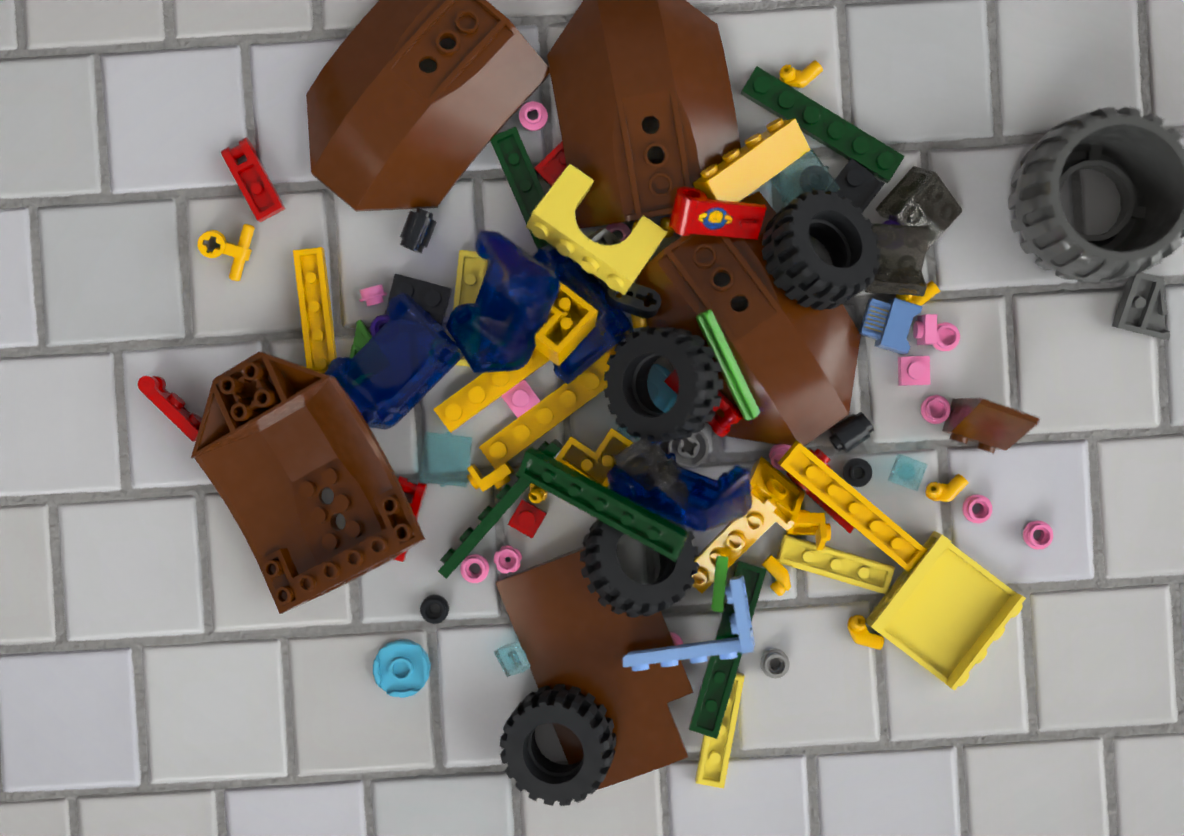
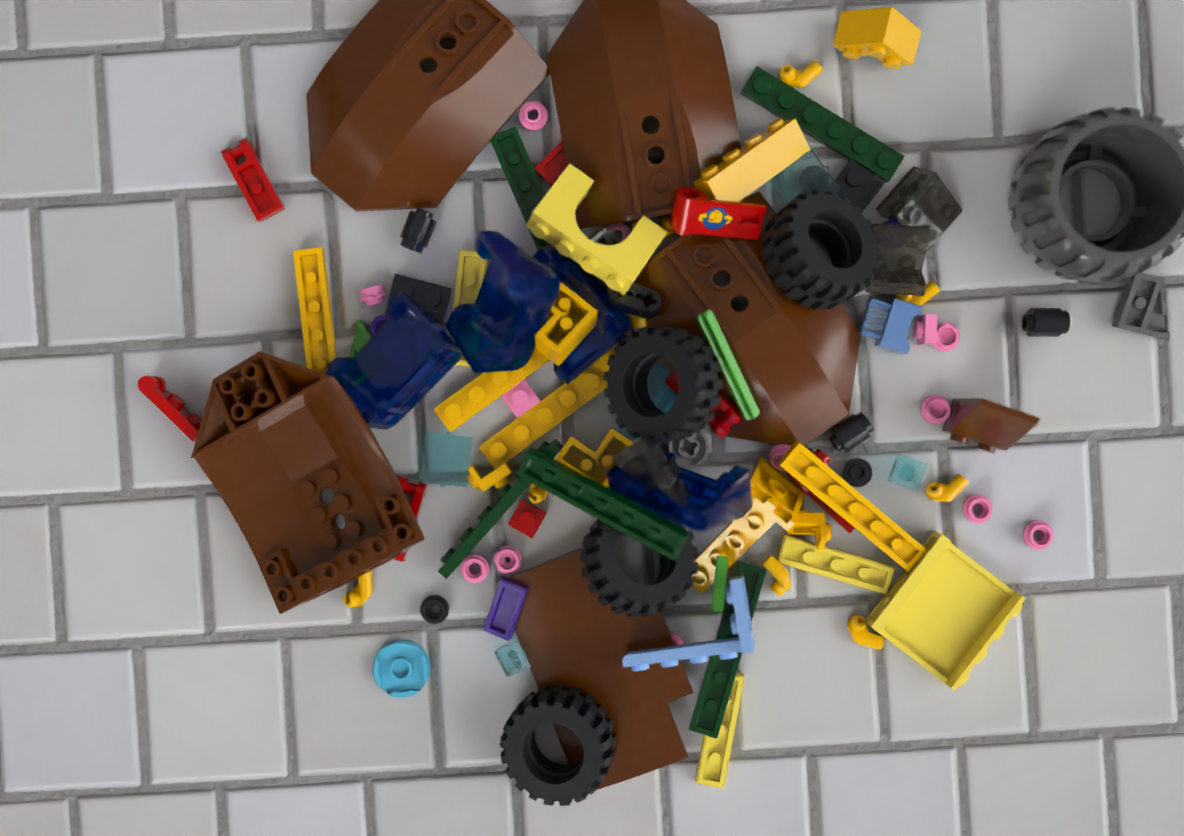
(240, 252): yellow piece -> none
(360, 592): none -> yellow arm
(506, 608): none -> dark purple tile
(778, 671): light grey plate -> none
(877, 34): none -> yellow brick
(914, 370): bright pink plate -> none
(1046, 322): none -> black brick

